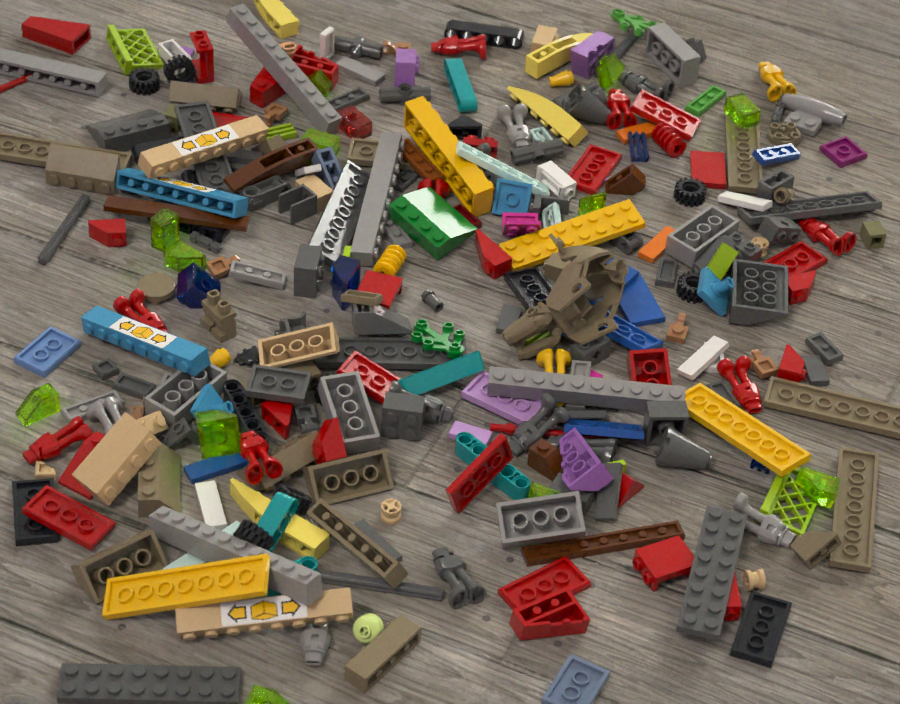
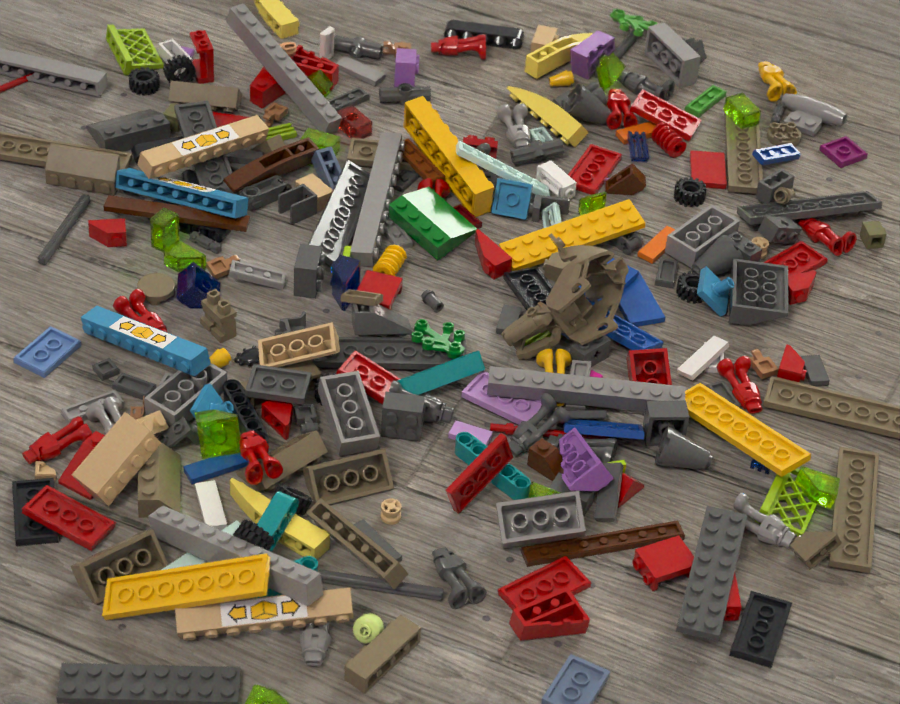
(39, 404): clear neon green slope -> none
(56, 34): red slope -> none
(308, 170): white tile -> none
(329, 442): red slope -> none
(460, 85): teal beam -> none
(465, 126): black slope -> none
(519, 223): dark pink bracket -> none
(678, 332): medium nougat plate -> none
(722, 260): lime tile -> none
(744, 201): white tile -> none
(754, 579): tan wheel -> none
(824, 347): dark grey plate -> none

